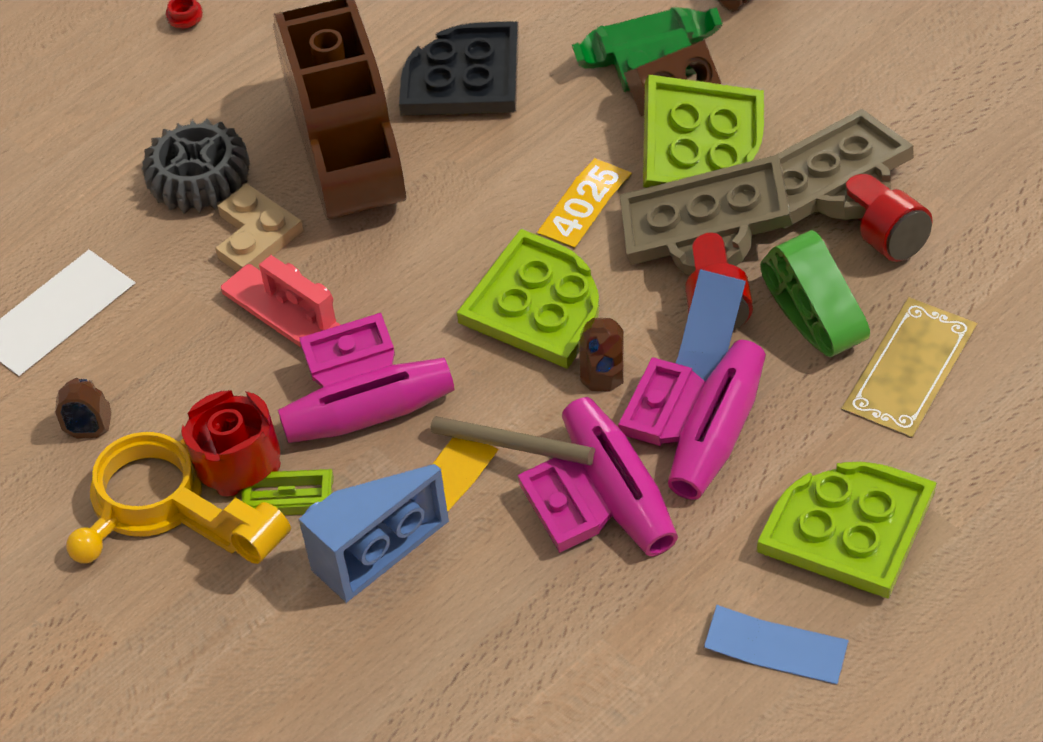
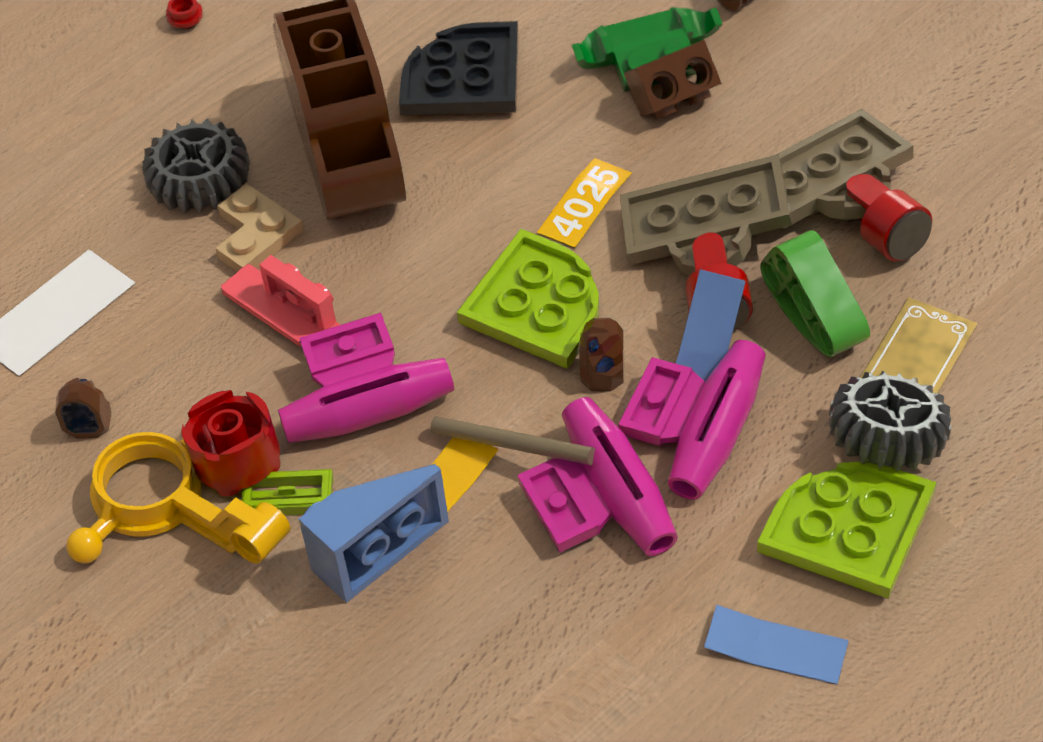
(698, 127): lime plate -> none
(890, 421): none -> dark grey gear

